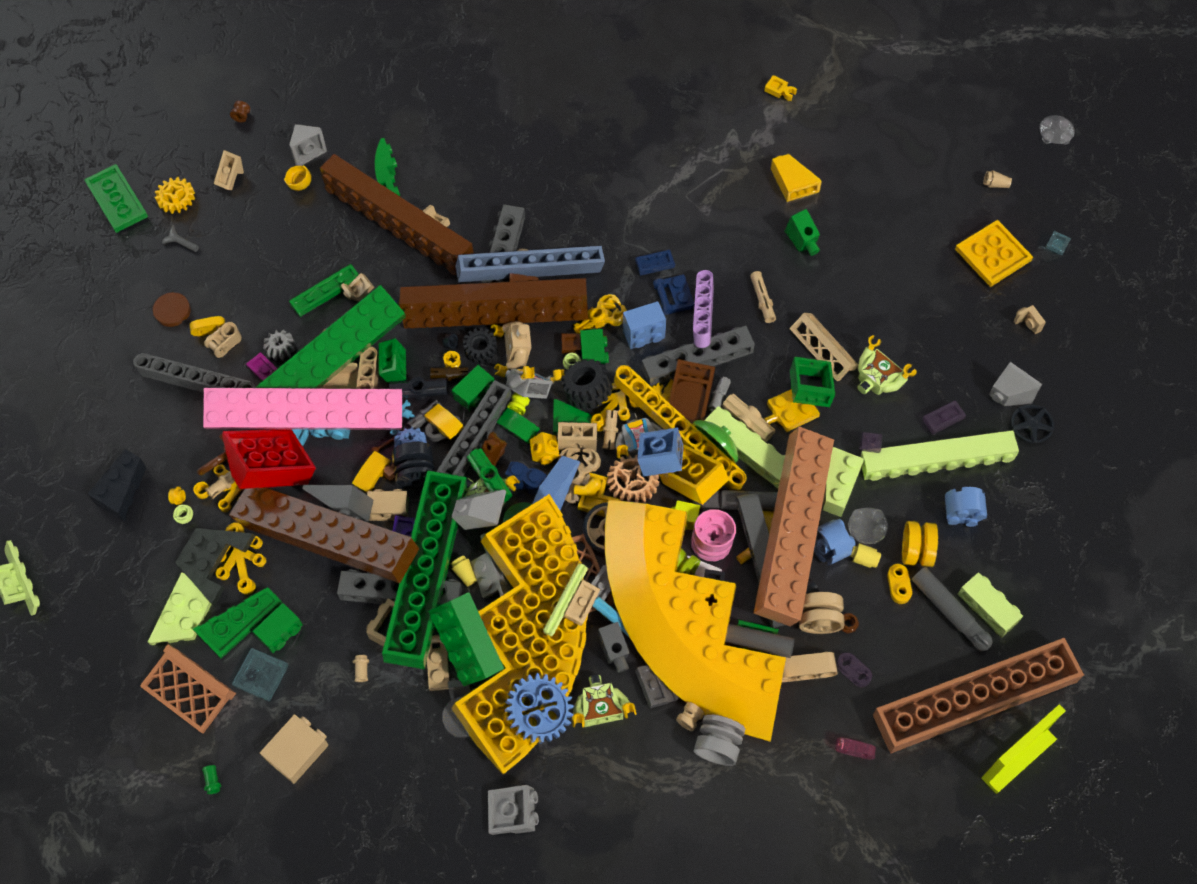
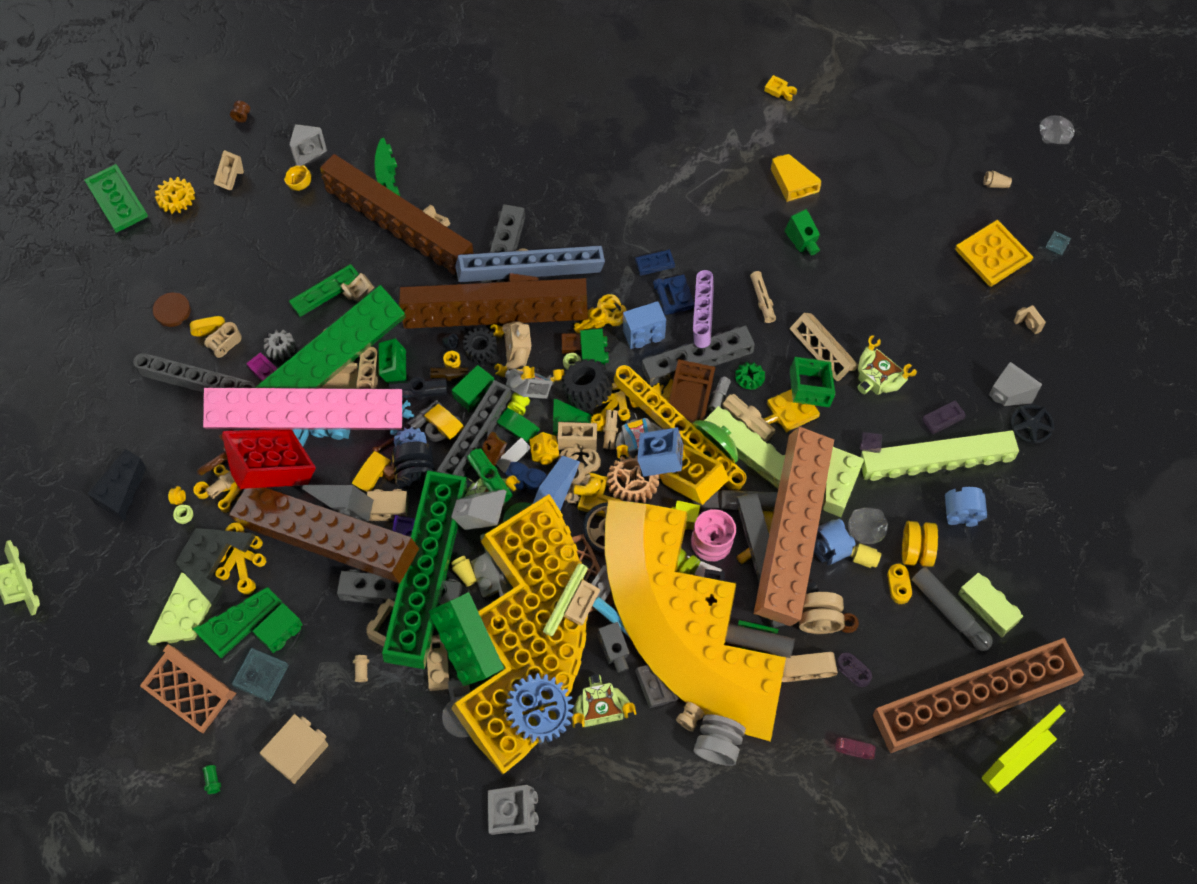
(174, 237): dark grey piece -> none
(513, 454): none -> white sticker
(745, 381): none -> green gear

